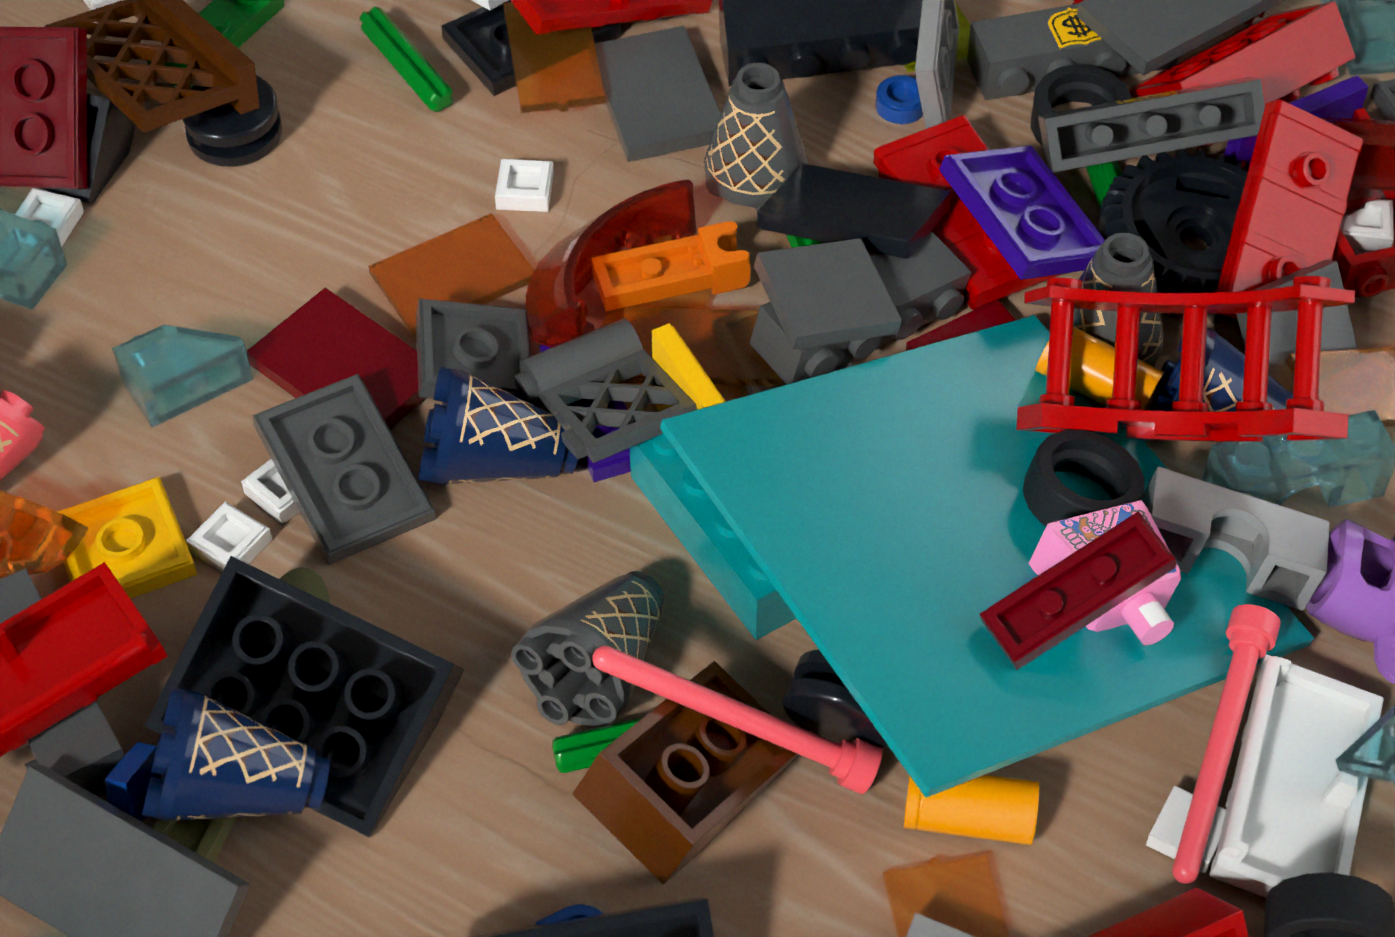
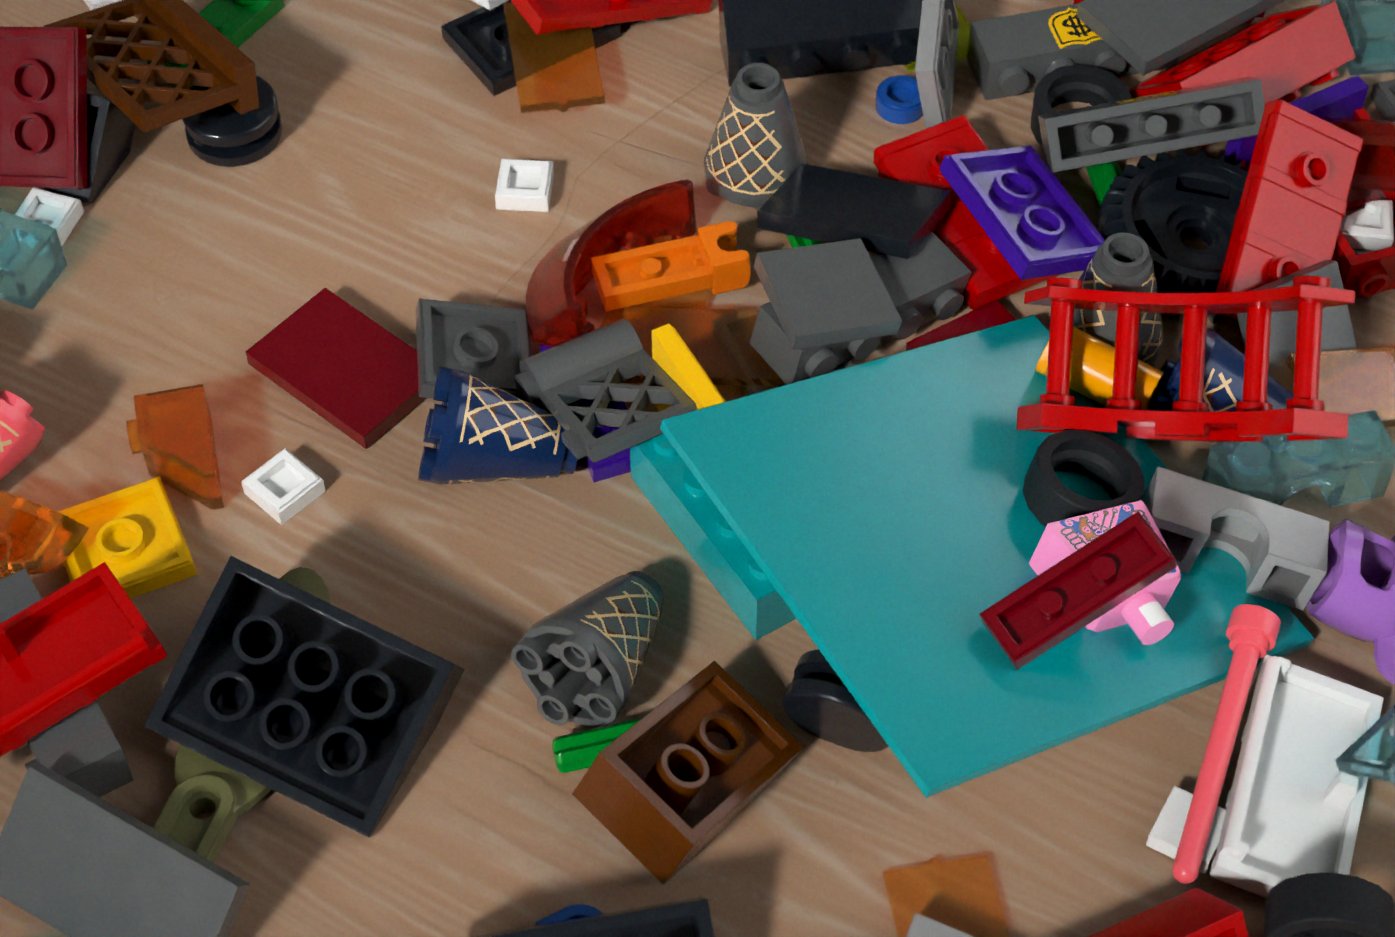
(130, 780): blue tile -> none
(178, 442): none -> clear orange slope
(180, 369): clear light blue slope -> none
(228, 534): white tile -> none
(228, 765): dark blue cone -> none
(343, 468): dark grey tile -> none
(406, 59): green axle -> none
(459, 266): clear orange piece -> none
(657, 93): dark grey tile -> none
(851, 762): coral piece -> none
(981, 808): light orange pin -> none

